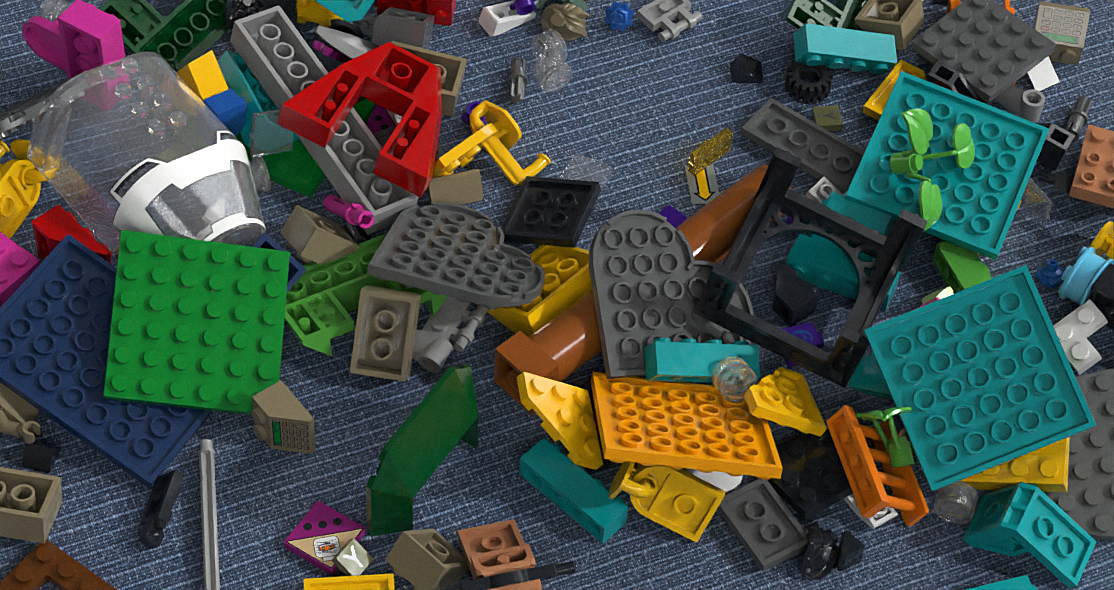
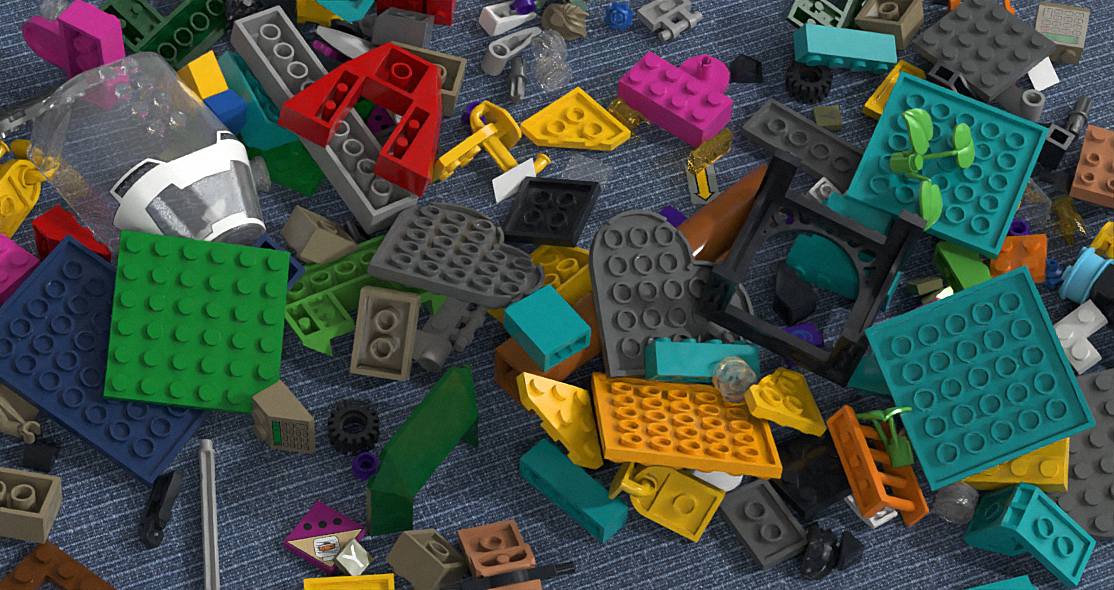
(268, 136): clear piece -> none
(348, 415): none -> black tyre
(351, 212): dark pink pin -> none
(365, 460): none -> dark purple plate
(456, 188): dark tan slope -> none
(506, 49): none -> light grey piece
(512, 180): none -> white sticker
(546, 327): none -> teal brick
(575, 123): none -> yellow plate
(627, 116): none -> clear yellow piece
(682, 98): none -> dark pink brick
(924, 285): none -> olive tile
(1018, 227): none -> dark purple plate
(1022, 251): none -> orange plate
(1068, 217): none -> clear yellow piece

